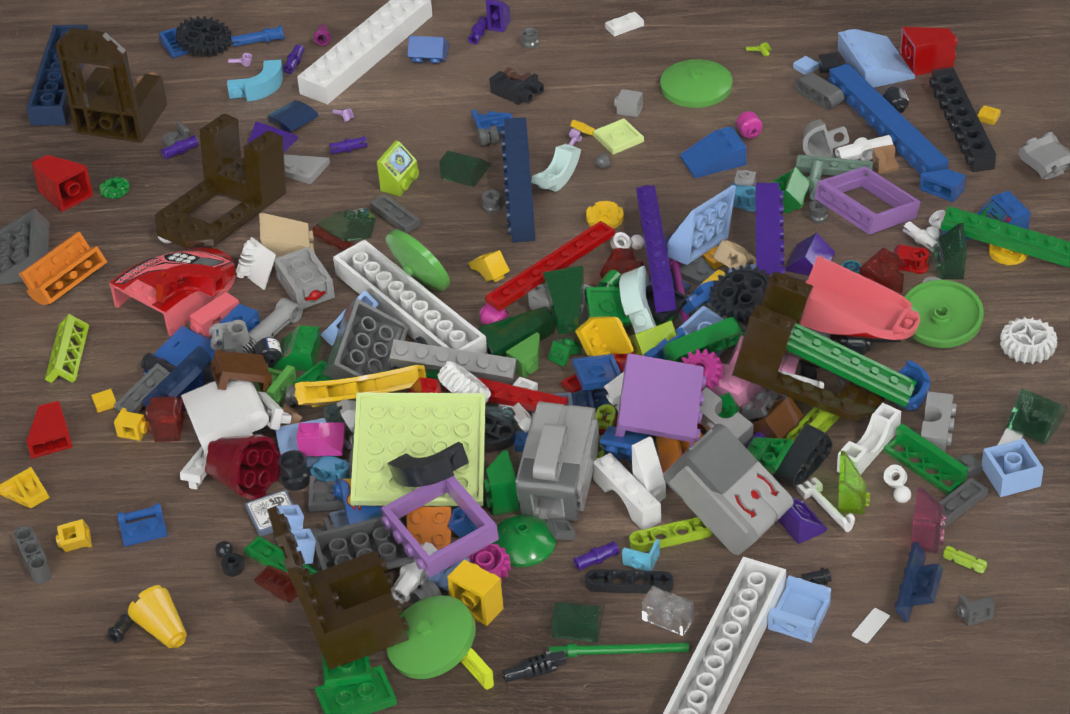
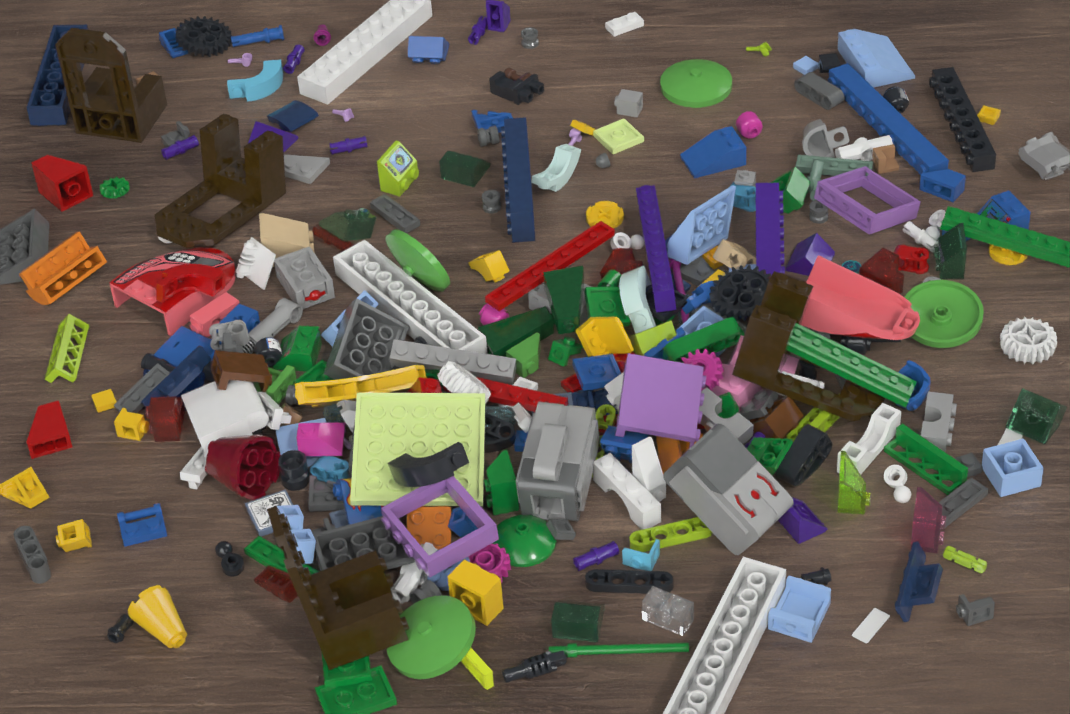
(813, 489): white hinge -> none
(927, 48): red slope -> none

